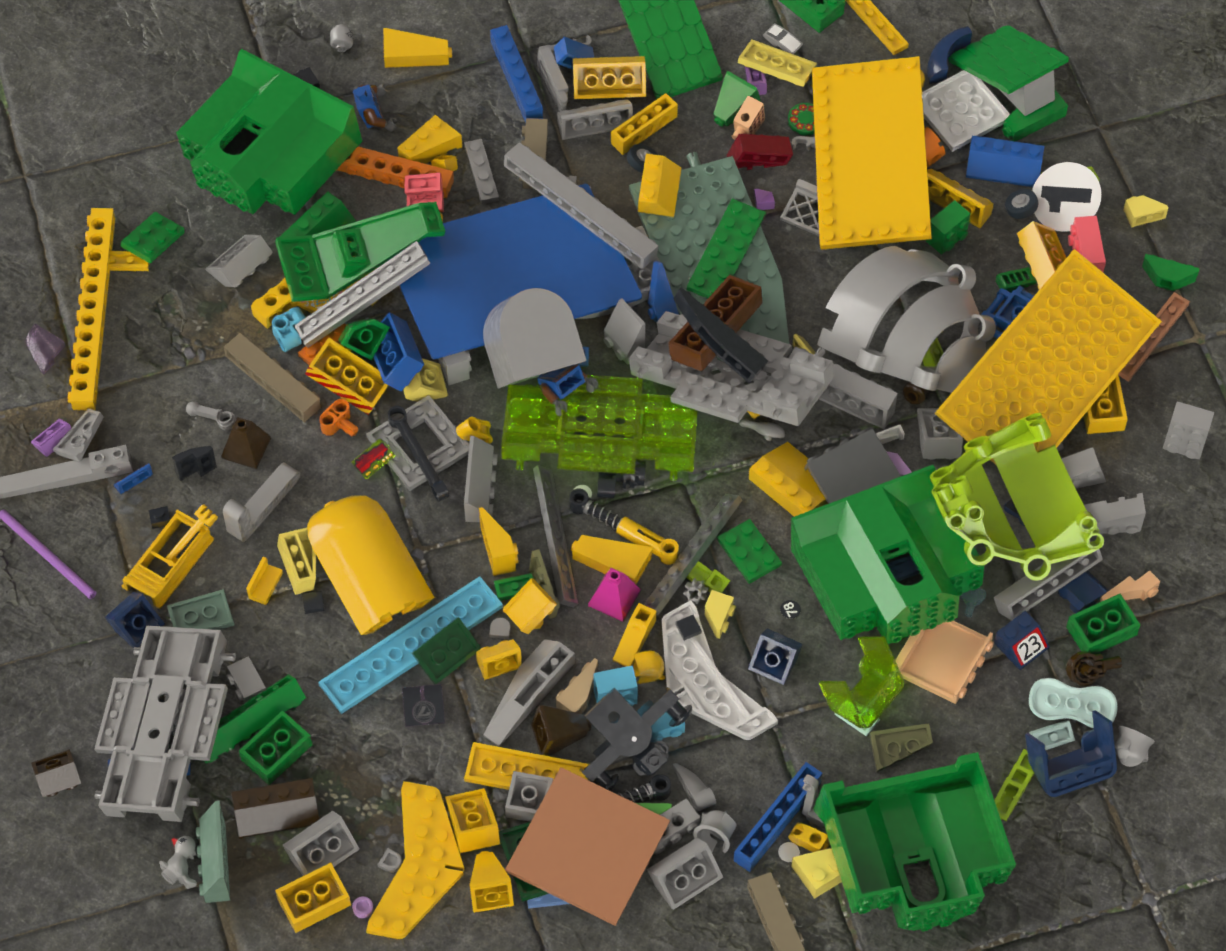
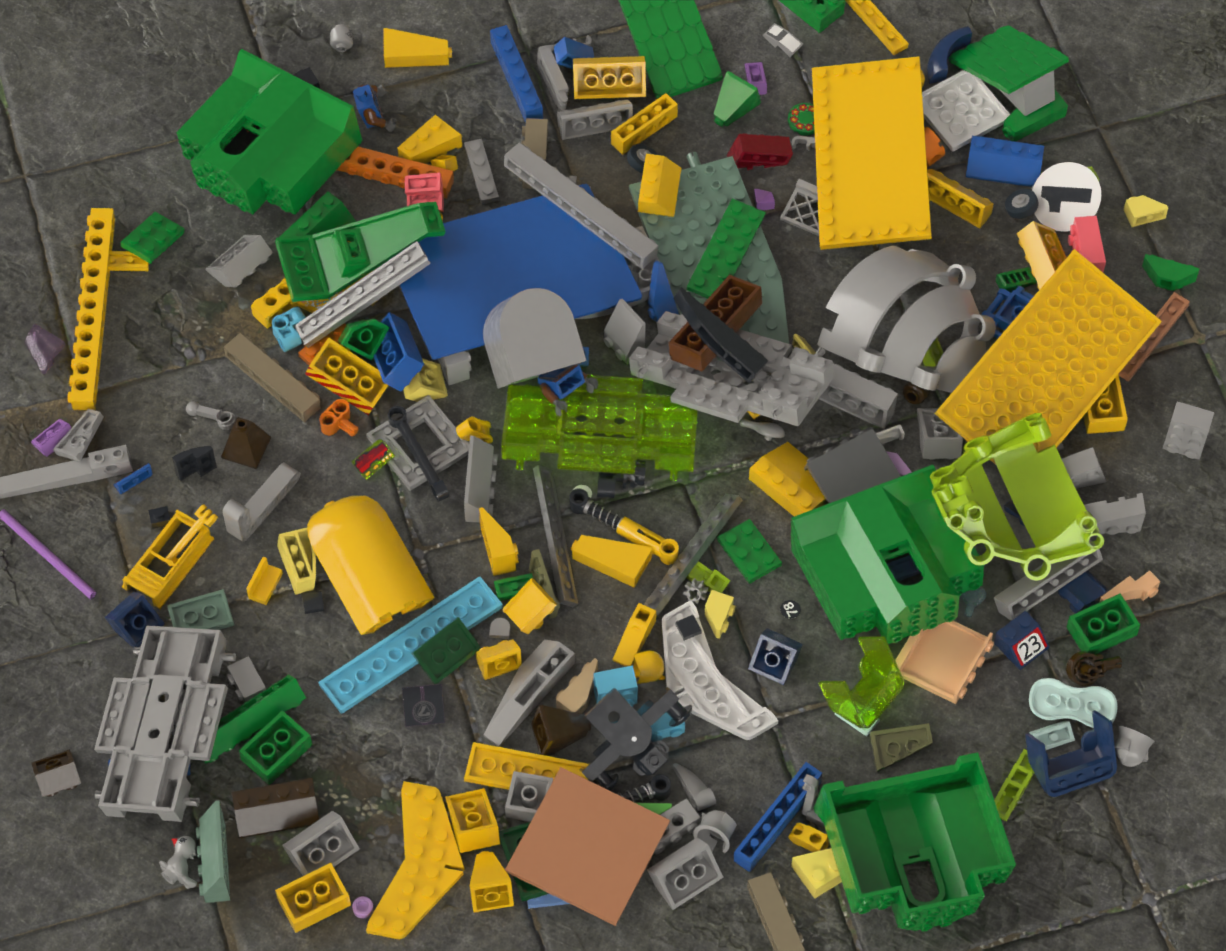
(390, 861): light grey tile -> none
(615, 595): dark pink slope -> none
(749, 117): light nougat torso -> none
(777, 63): light yellow plate -> none
(788, 851): white sticker -> none
(949, 227): green brick -> none

